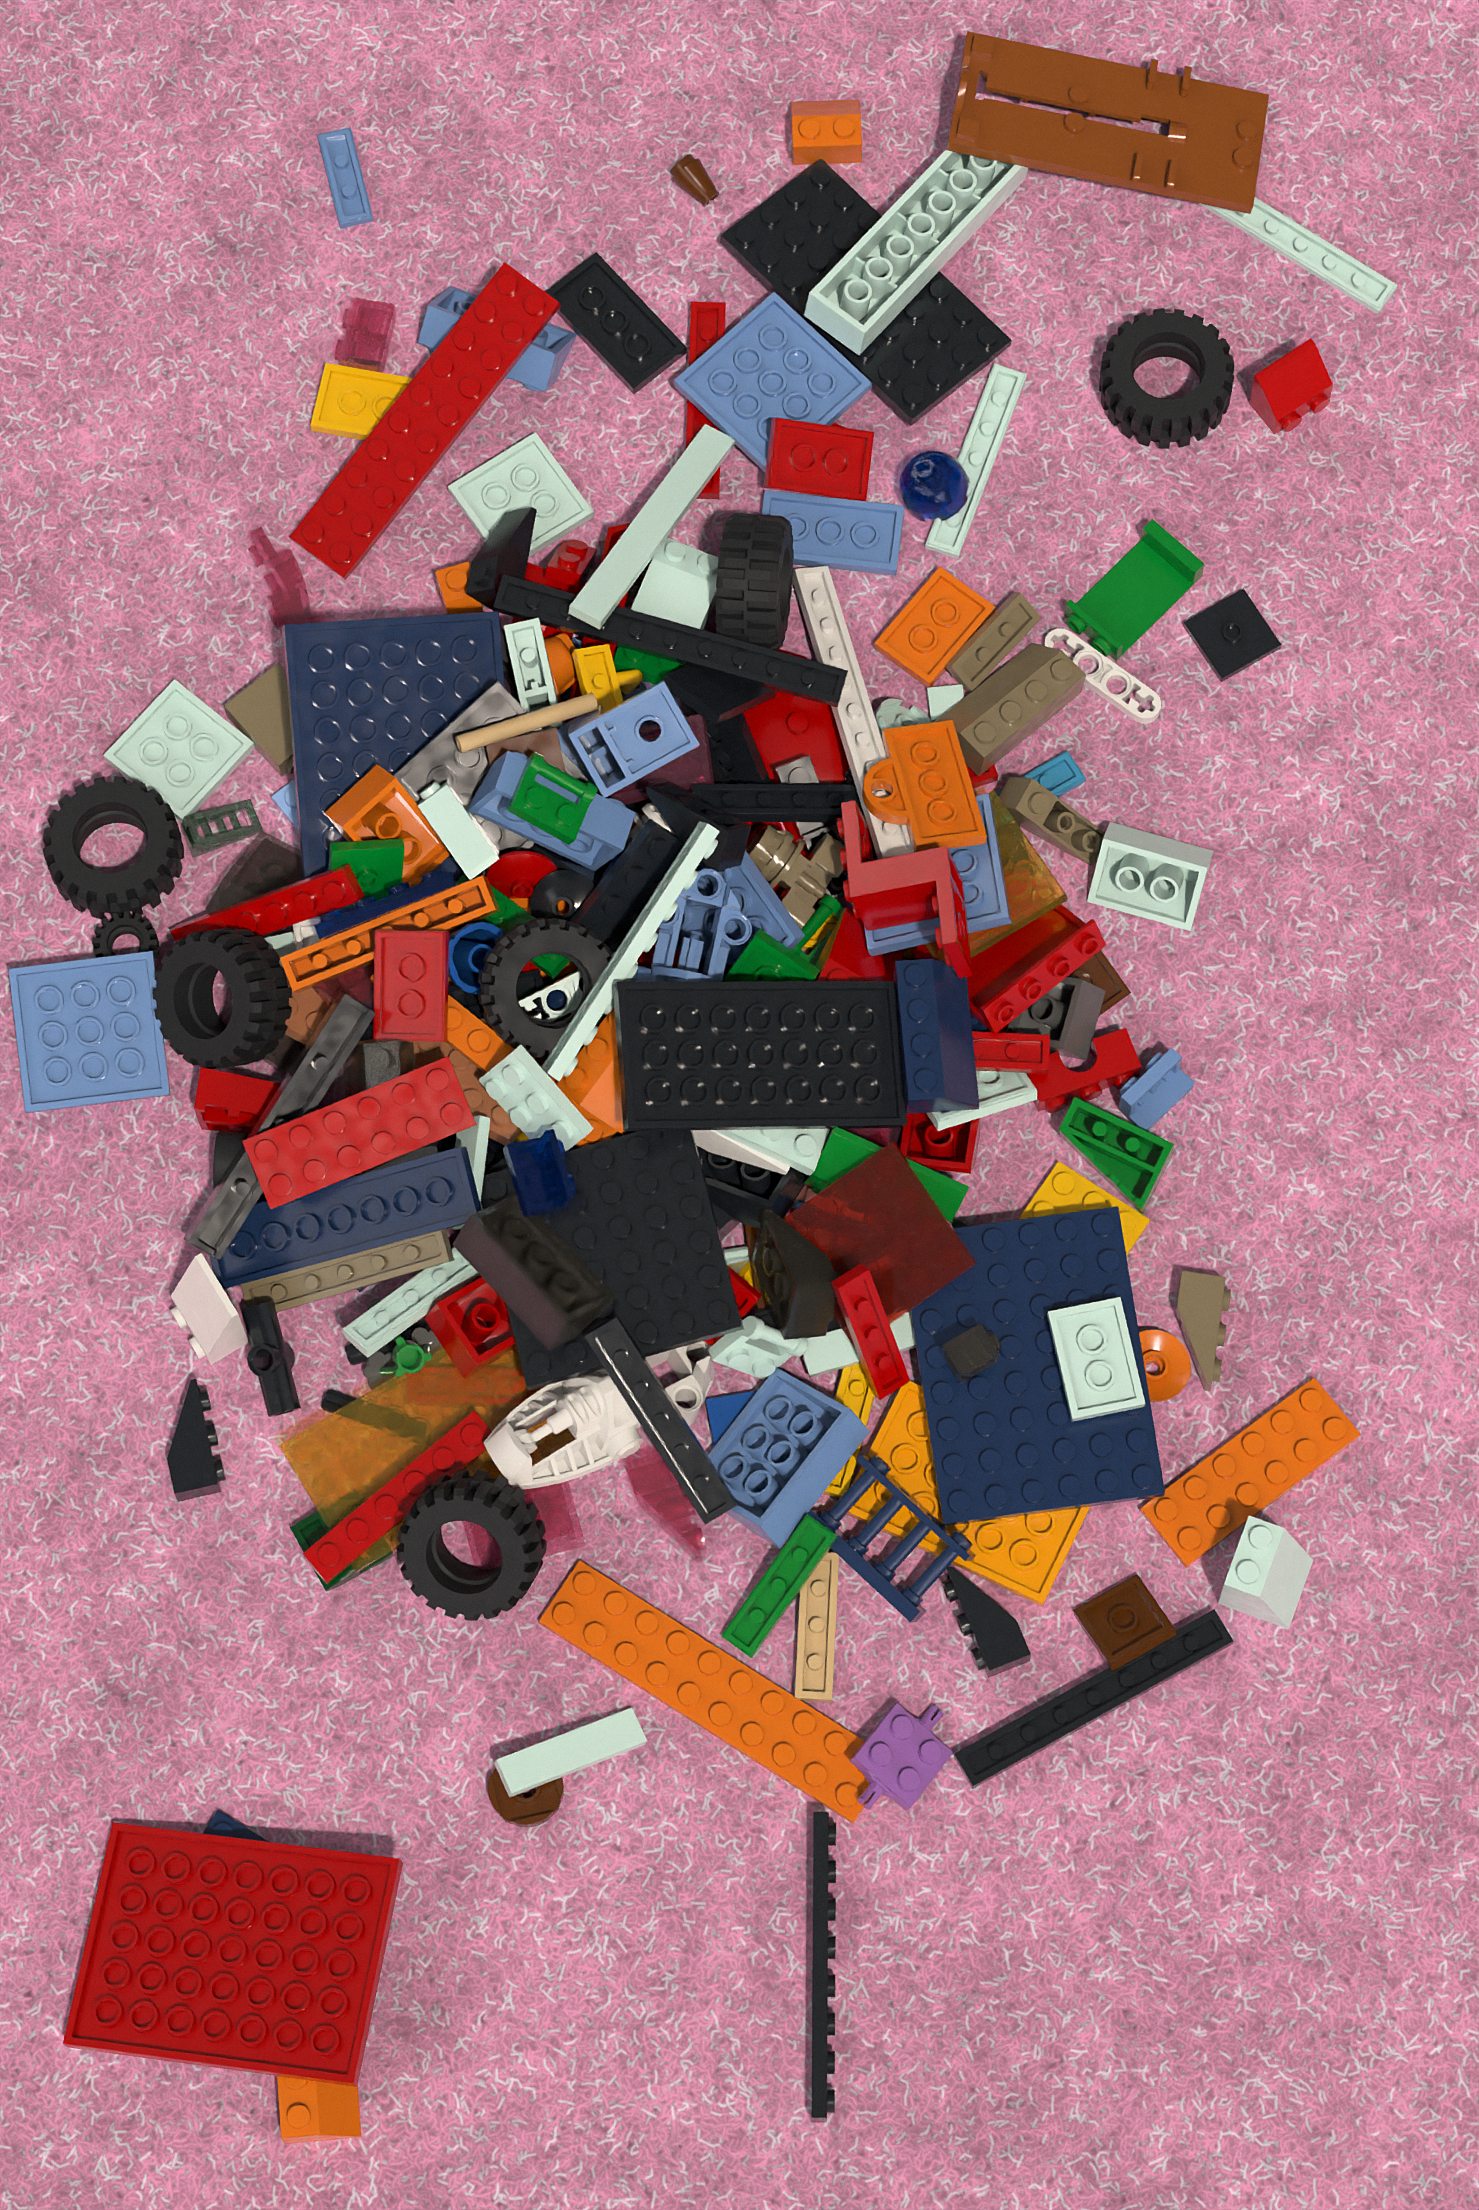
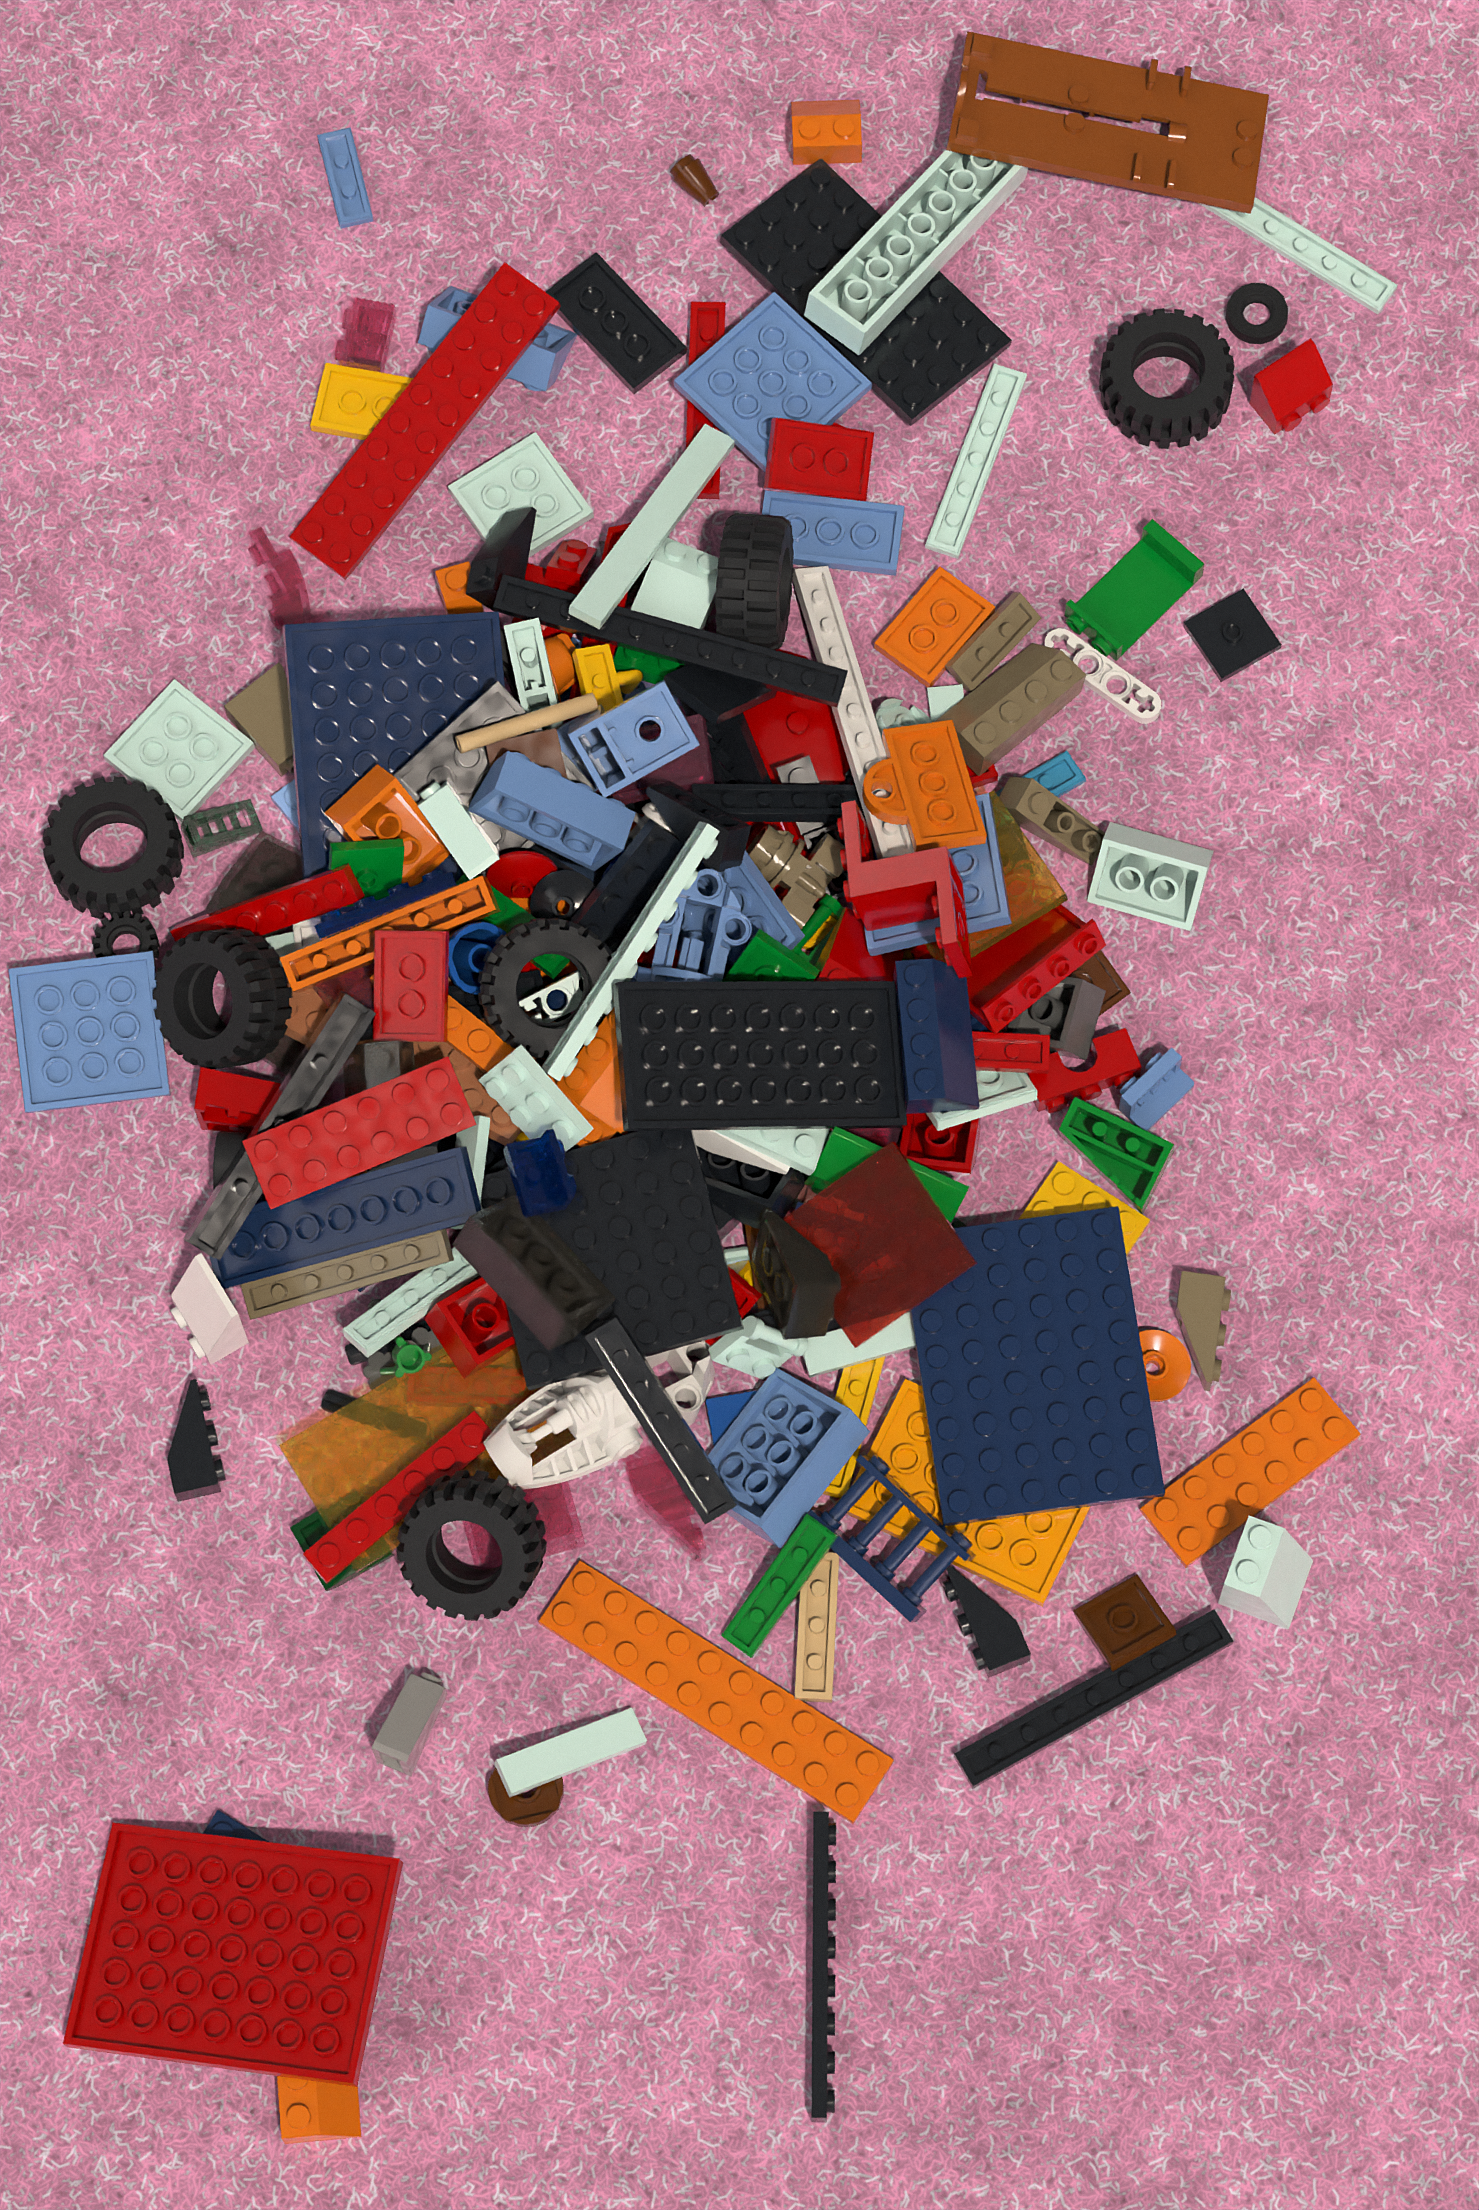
(275, 1379): black piece -> none
(409, 1723): none -> light grey slope
(547, 808): green plate -> none
(870, 1331): red plate -> none
(901, 1757): medium lavender plate -> none
(933, 485): clear blue cylinder -> none
(971, 1352): clear smoke brick -> none
(1096, 1359): light aqua plate -> none
(1261, 294): none -> black tyre

